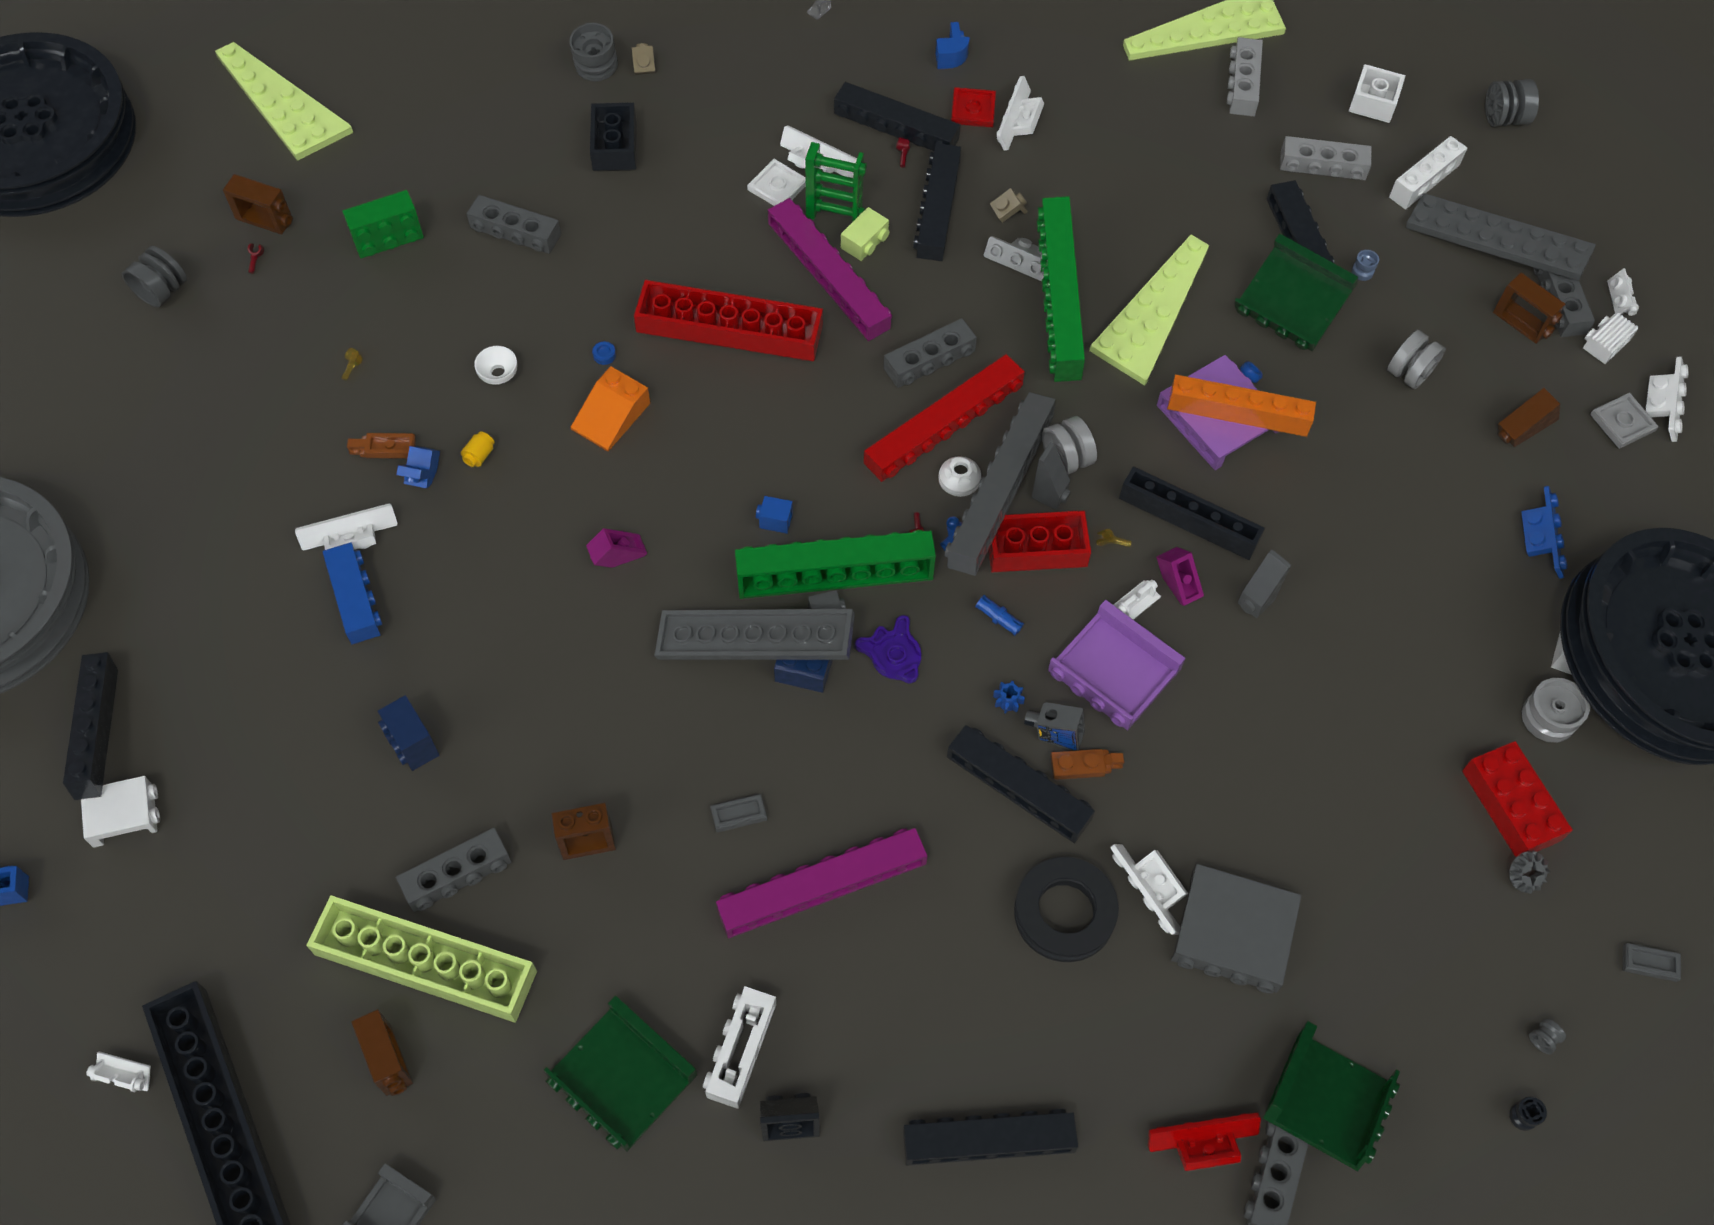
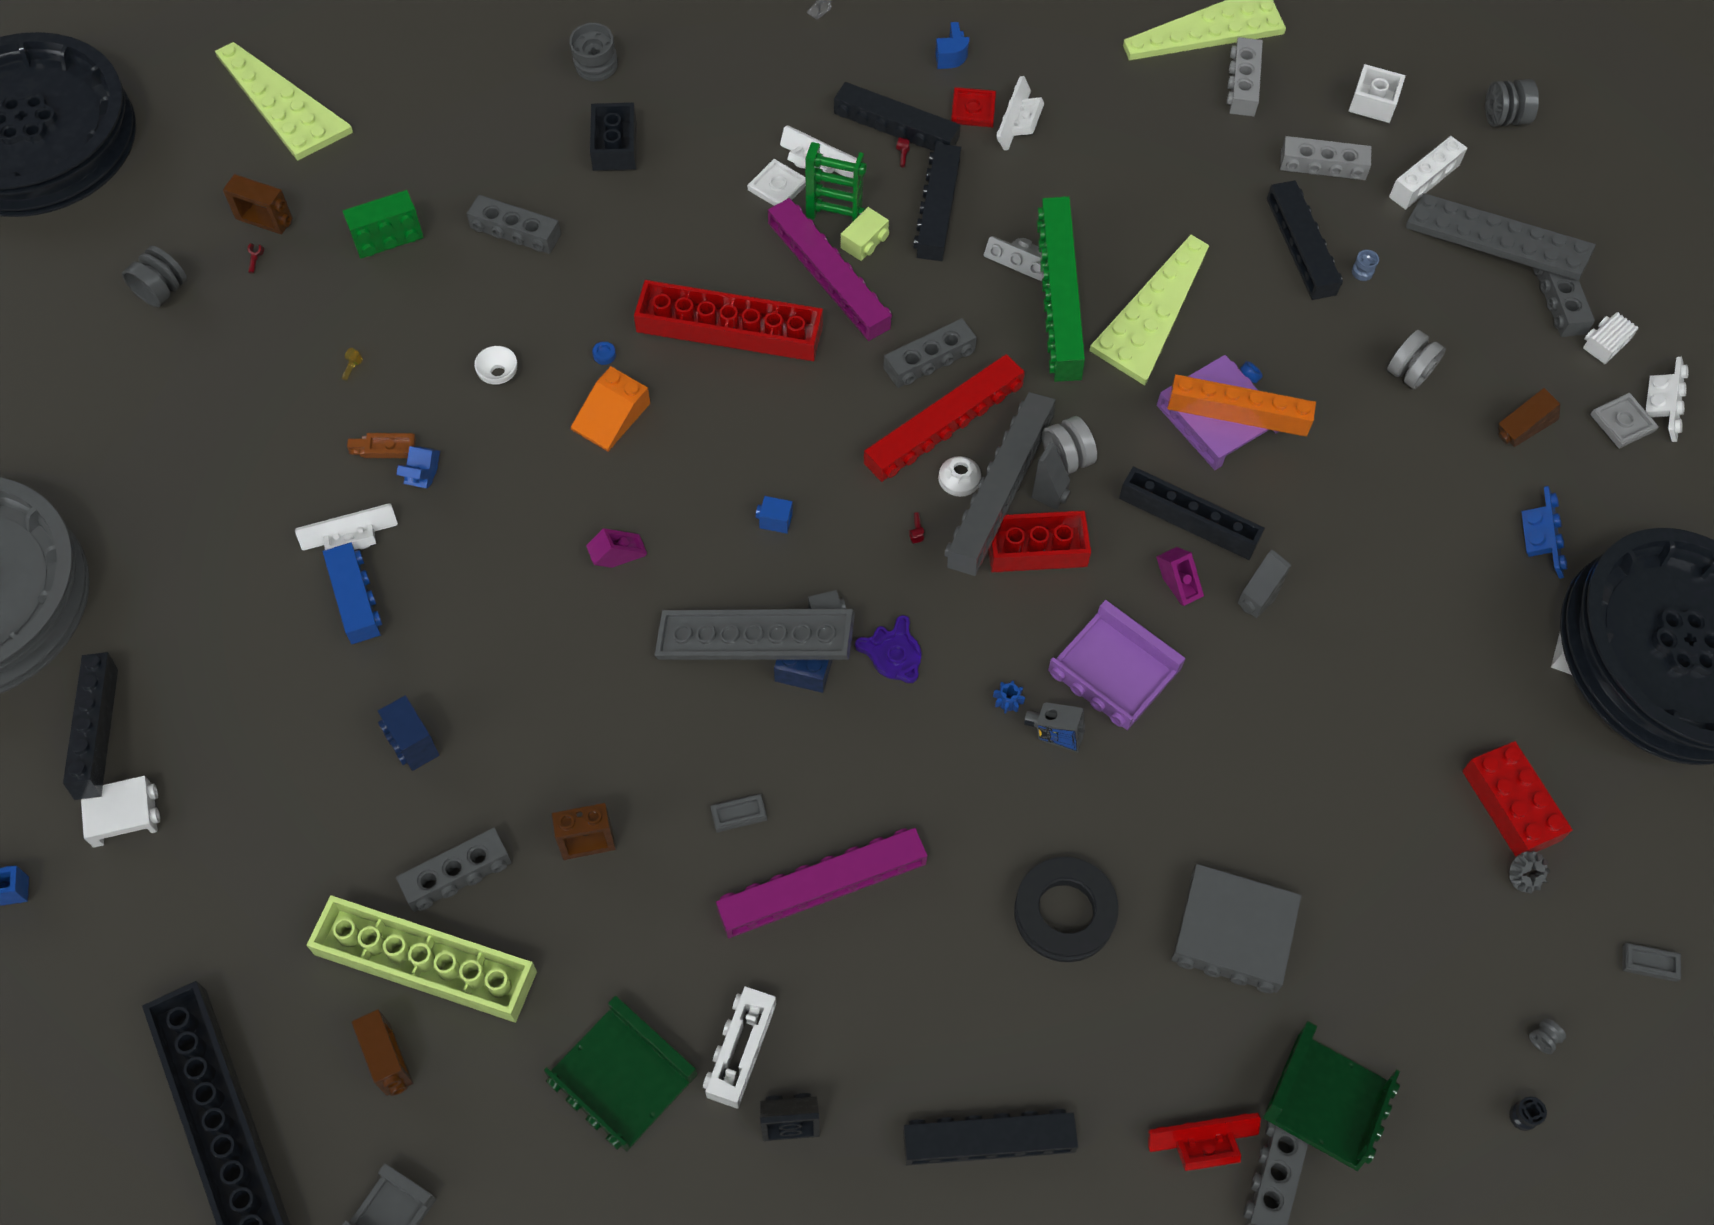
(121, 1071): white hinge -> none
(477, 449): yellow brick -> none
(643, 59): dark tan bracket -> none
(835, 564): green brick -> none
(951, 523): blue arm -> none
(999, 615): blue pin -> none
(1008, 205): dark tan bracket -> none
(1020, 783): black brick -> none
(1084, 763): dark orange hinge -> none
(1110, 538): clear yellow hand -> none
(1138, 599): white hinge -> none
(1155, 882): white bracket -> none
(1296, 293): dark green panel -> none
(1523, 320): reddish brown window -> none
(1555, 710): light grey wheel -> none
(1621, 293): white hinge -> none

